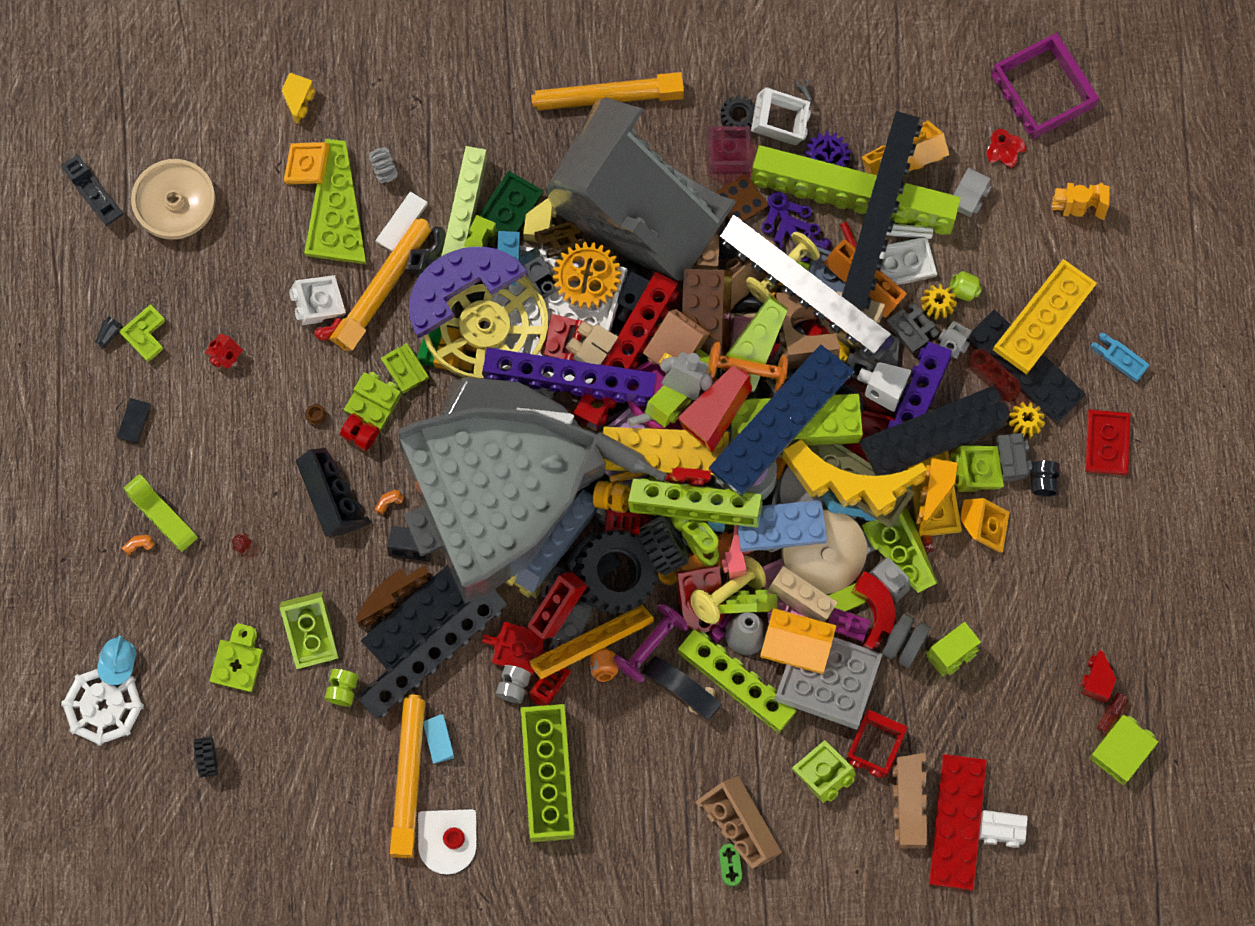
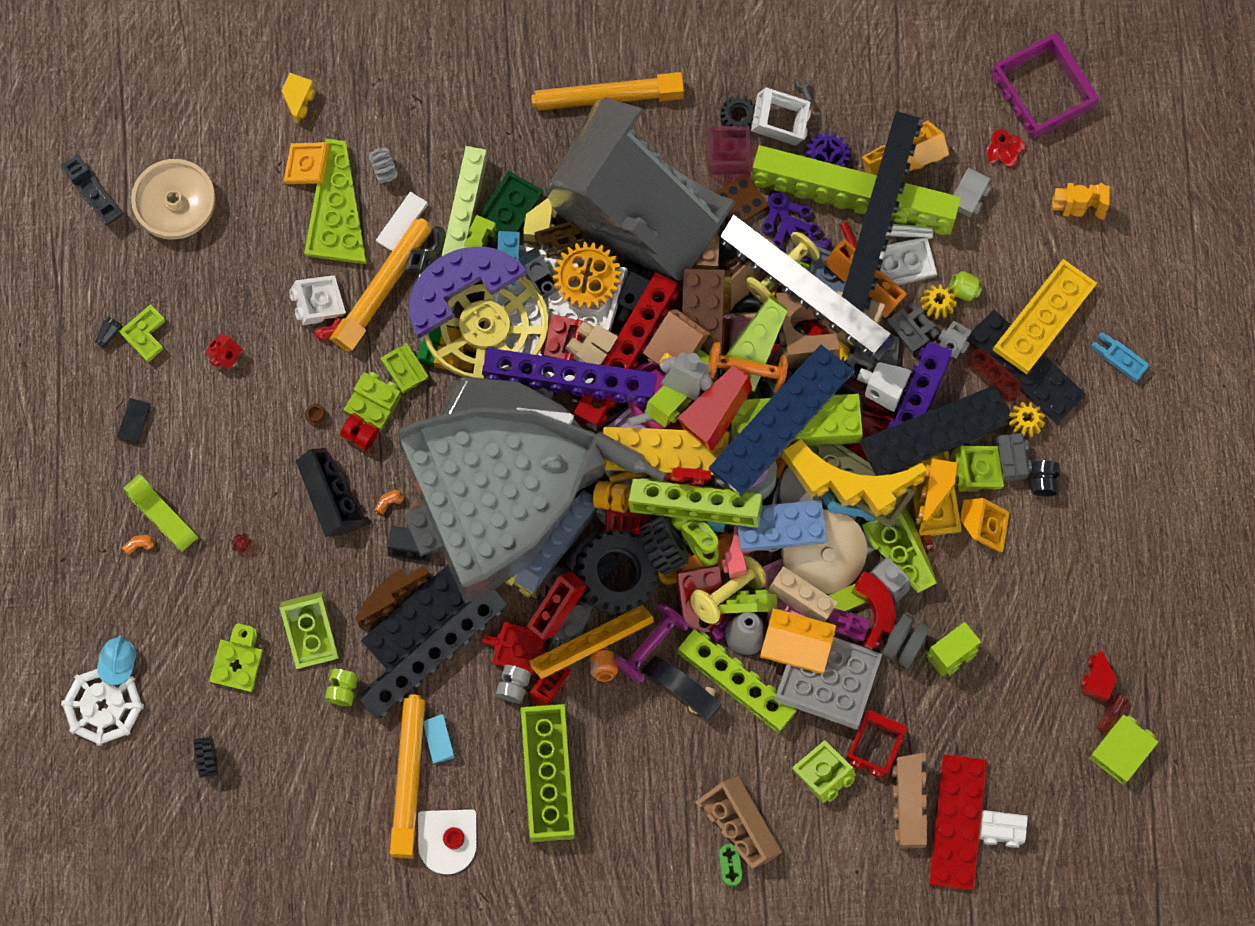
(1107, 442): red tile -> none

